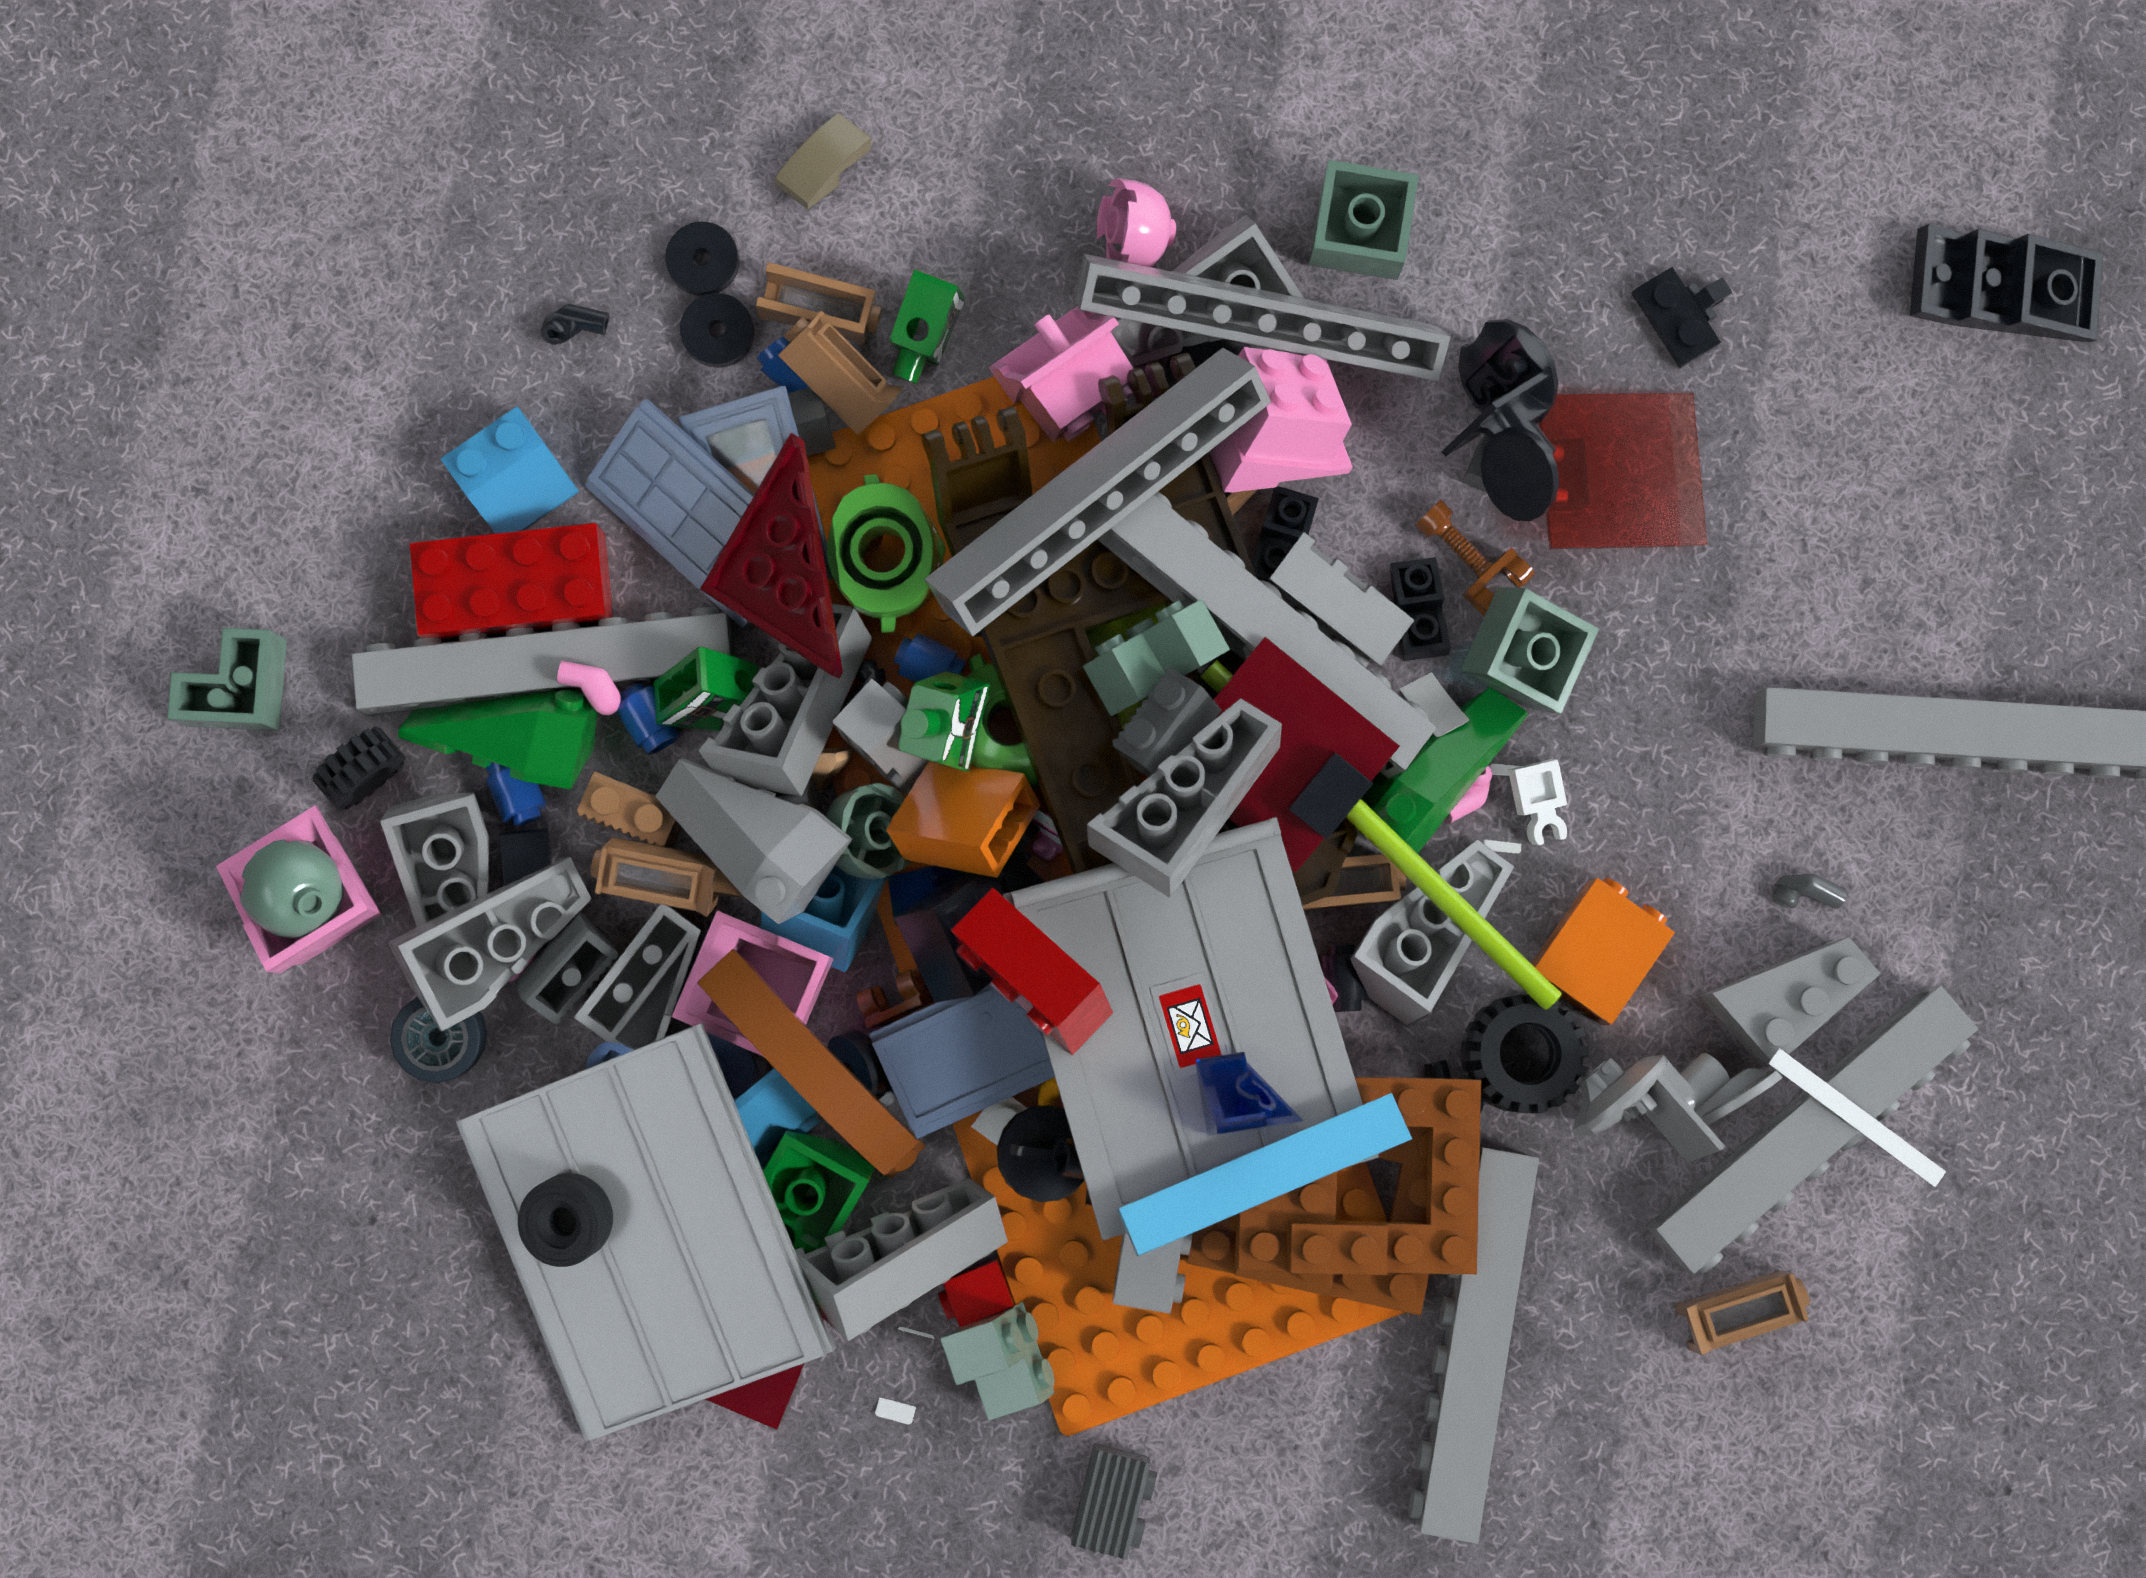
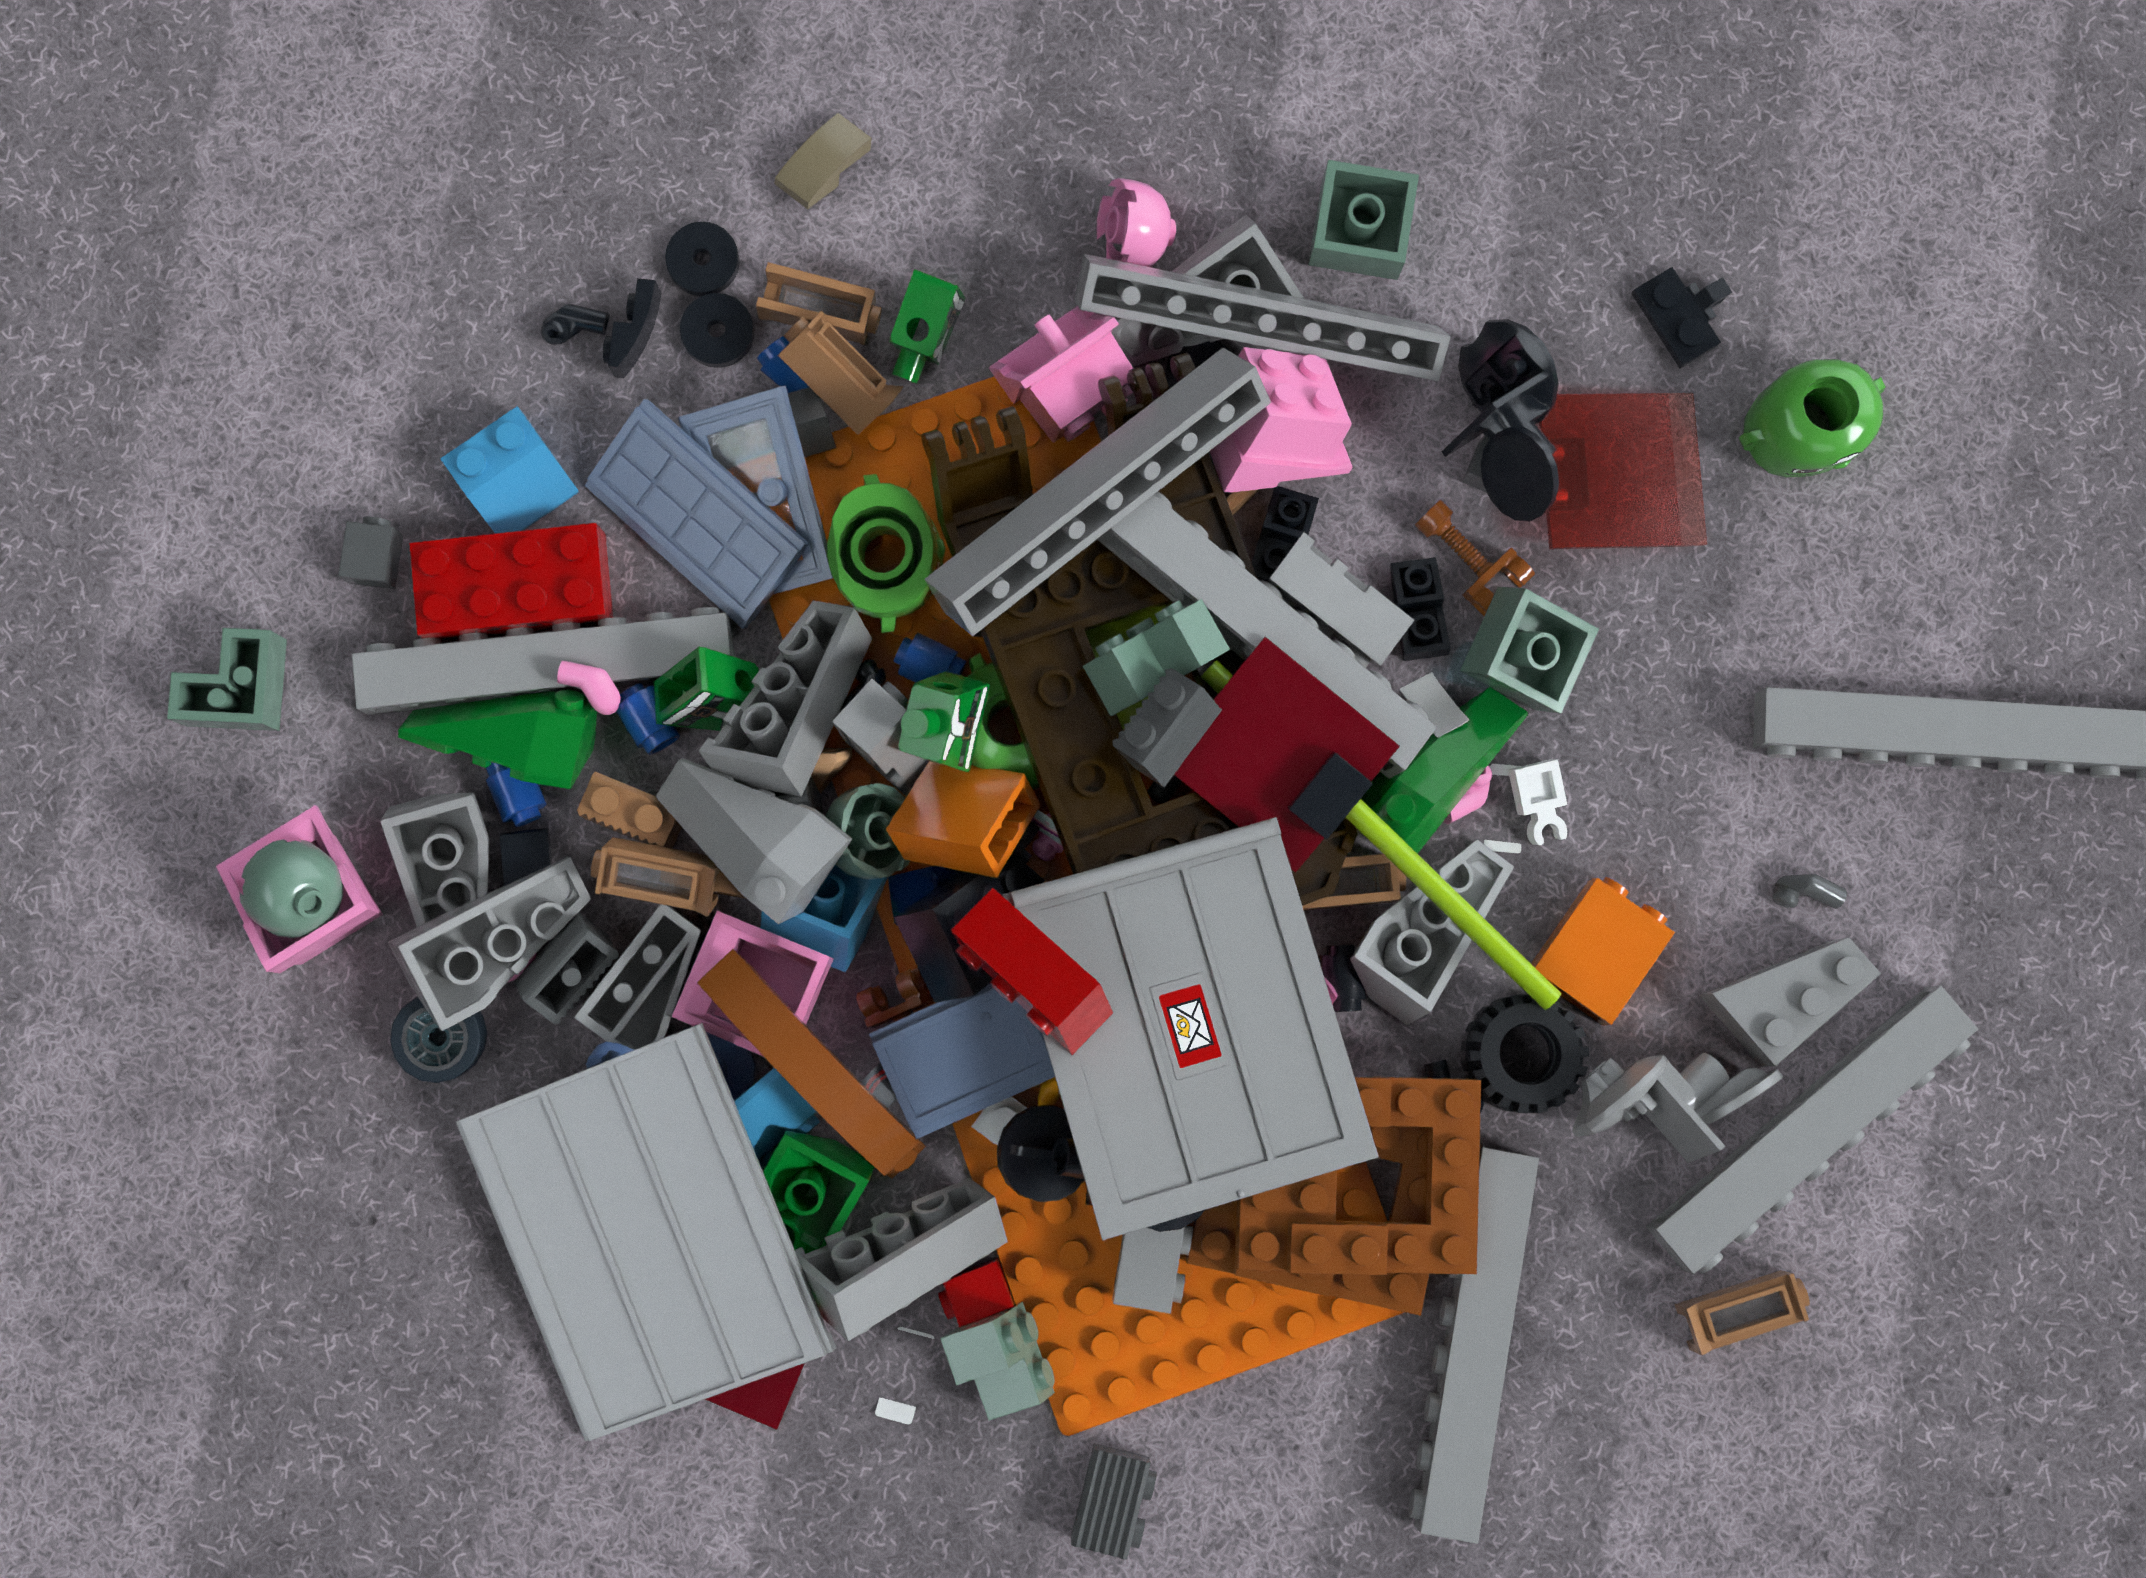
(358, 768): black tyre -> none
(371, 553): none -> dark grey brick
(546, 1239): black tyre -> none
(630, 339): none -> black slope
(776, 564): dark red tile -> none
(859, 1056): black piece -> none
(1180, 808): light grey wedge -> none
(1238, 1097): clear blue slope -> none
(1264, 1174): medium azure tile -> none
(1786, 439): none -> bright green piece
(1857, 1117): white sticker -> none
(2006, 283): black slope -> none

